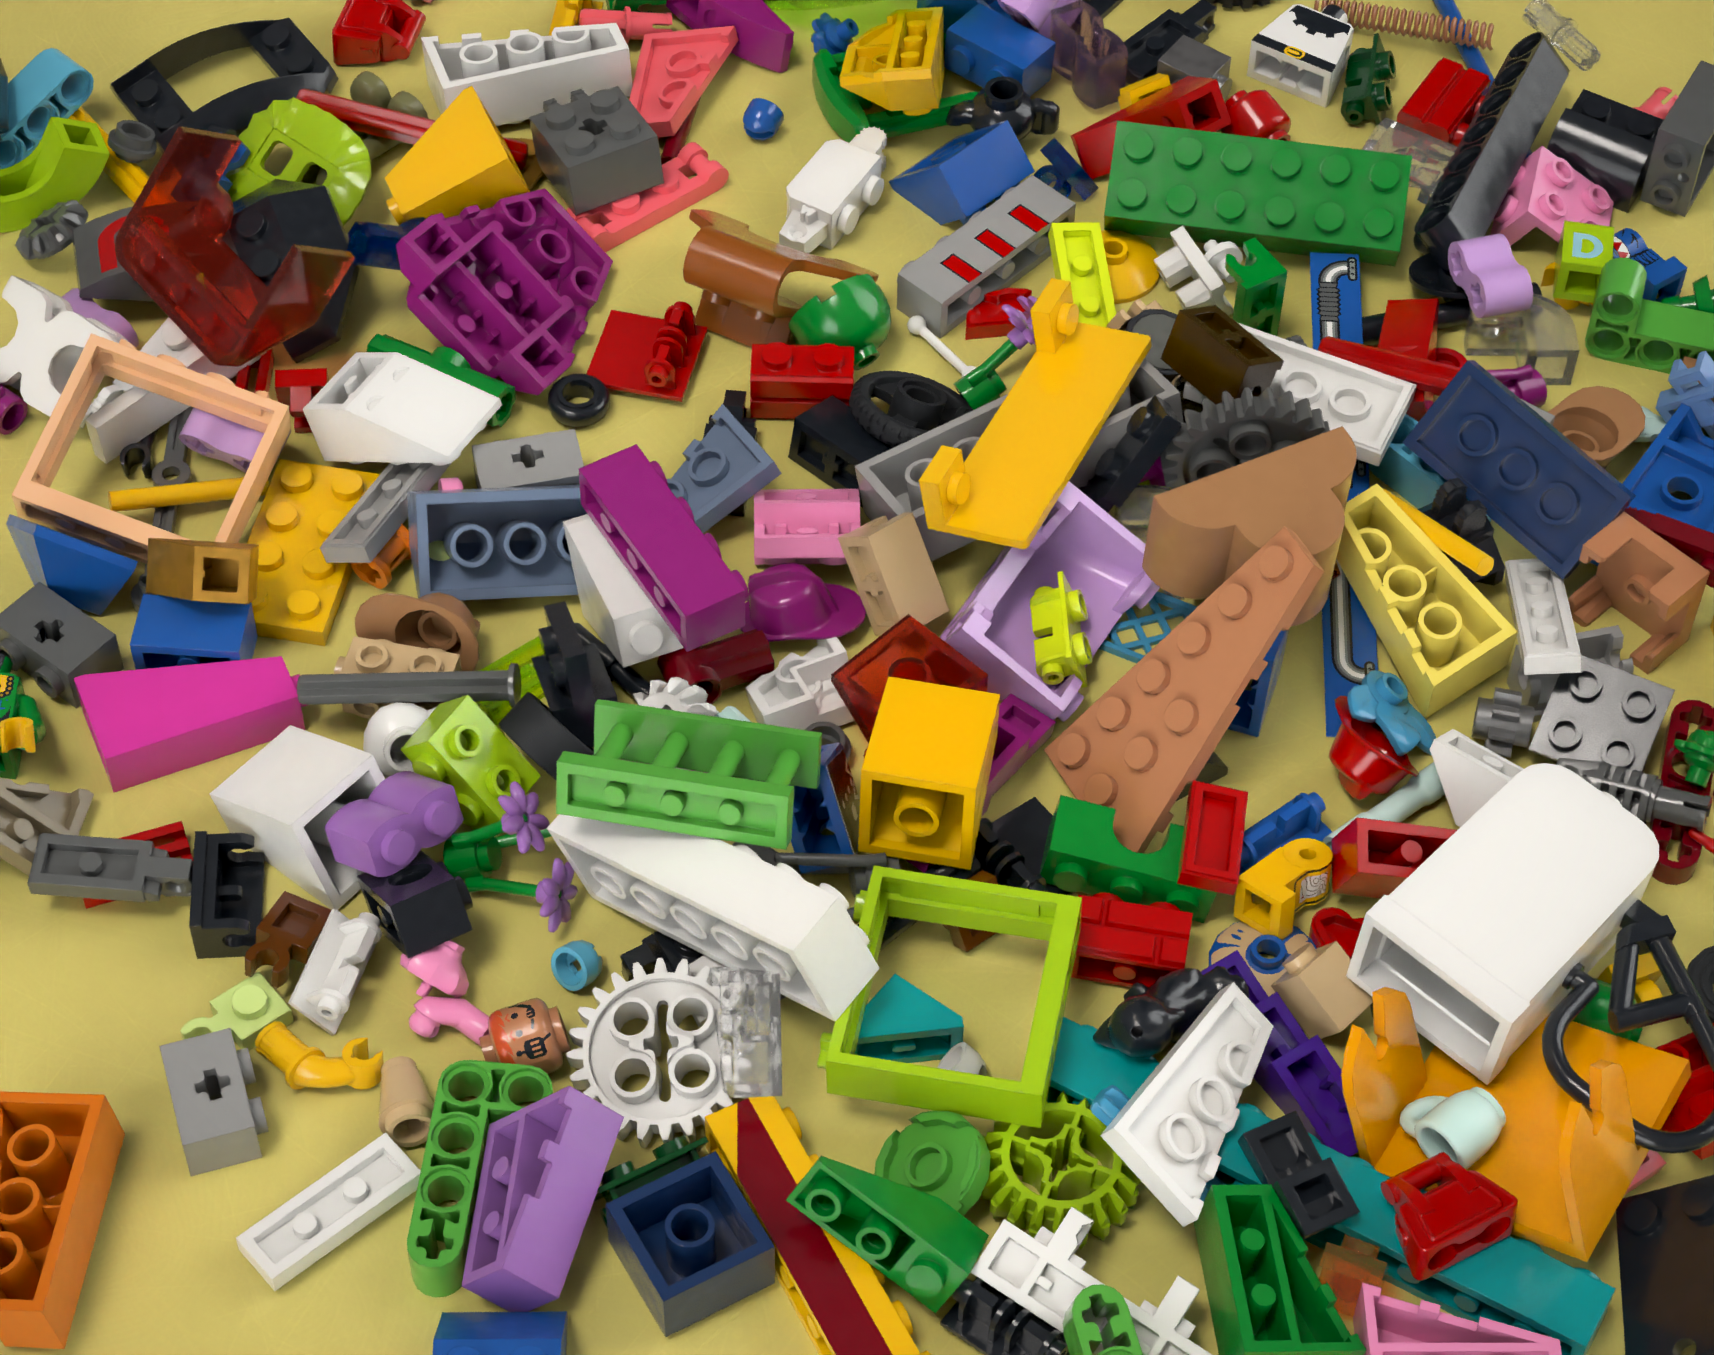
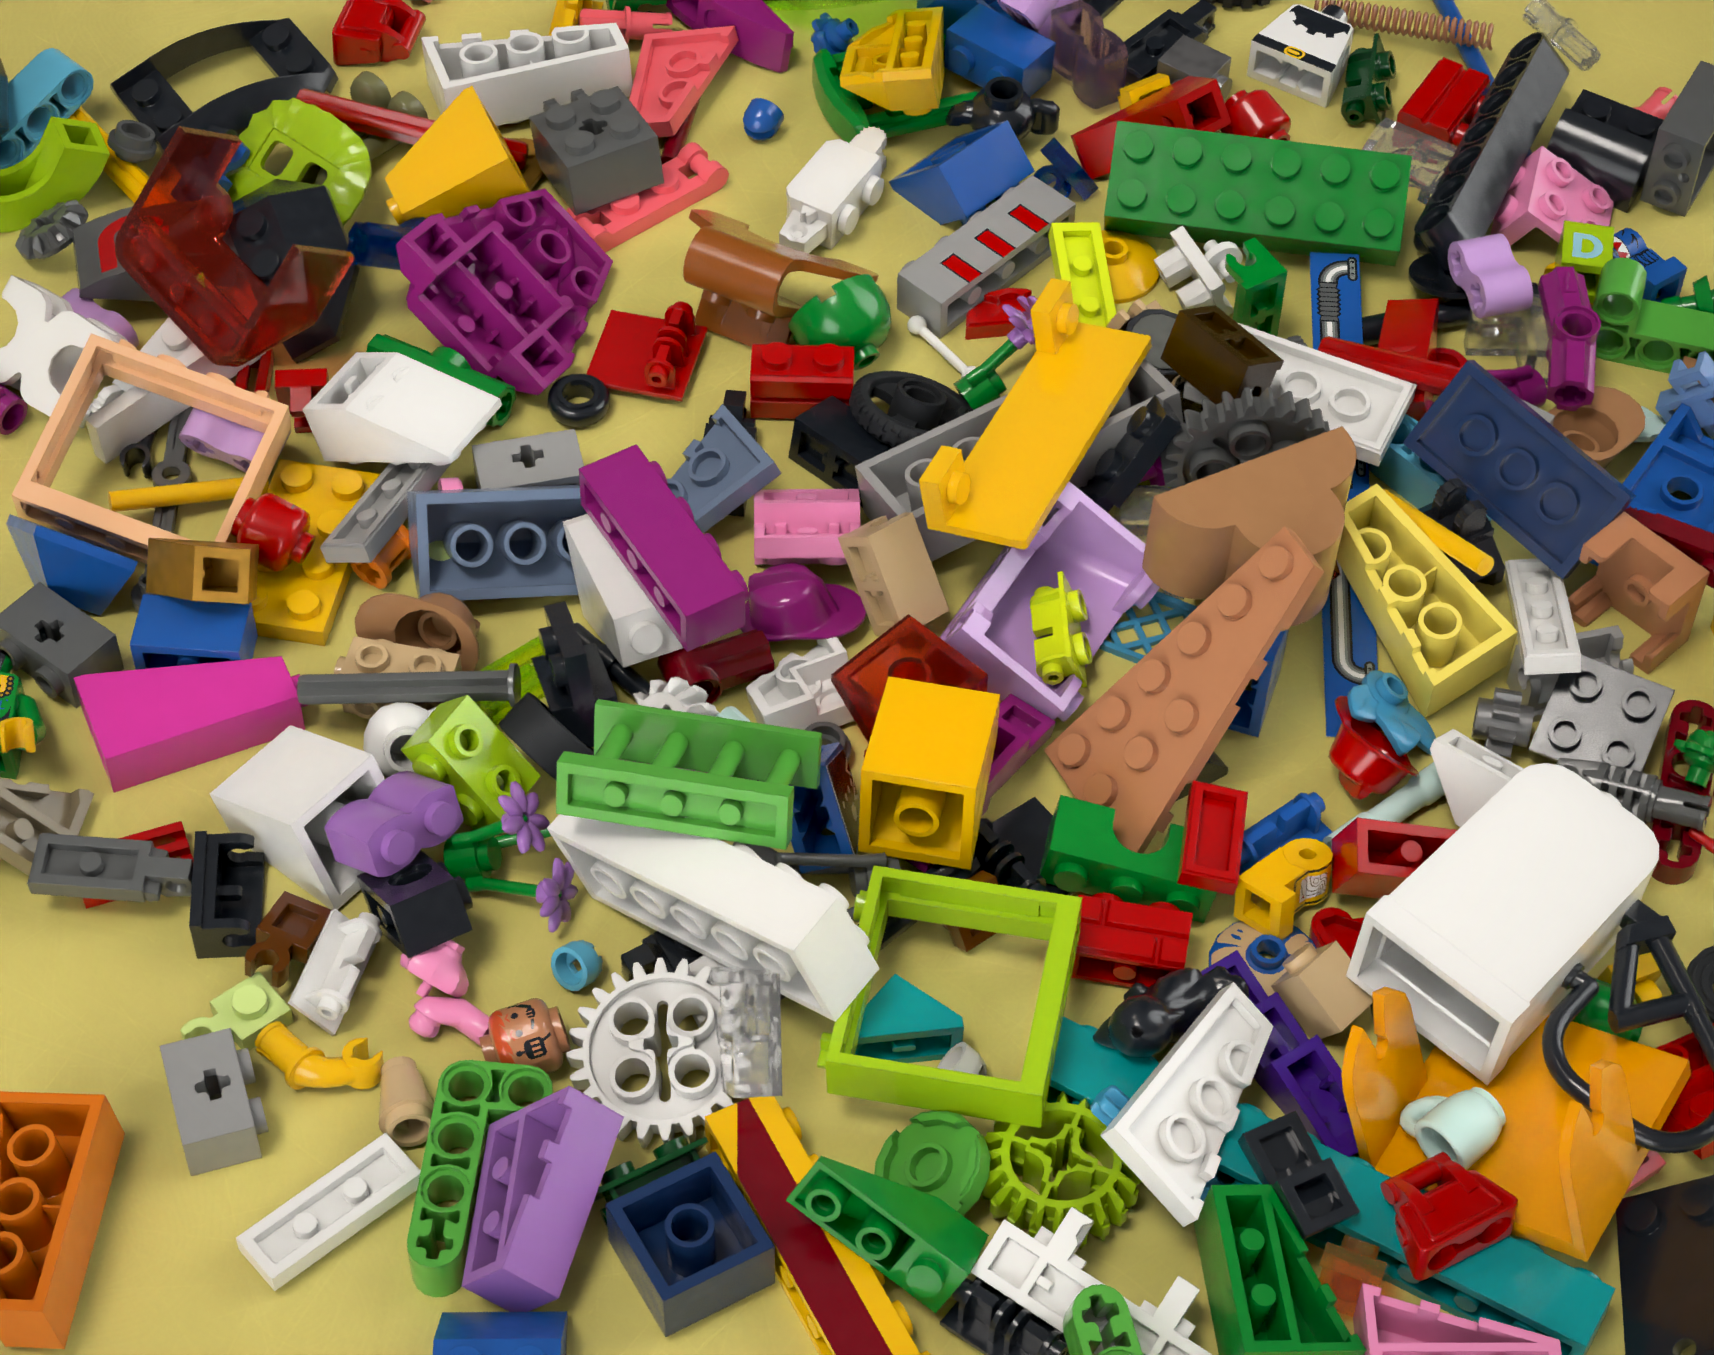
(277, 528): none -> red head
(1572, 338): none -> magenta piece

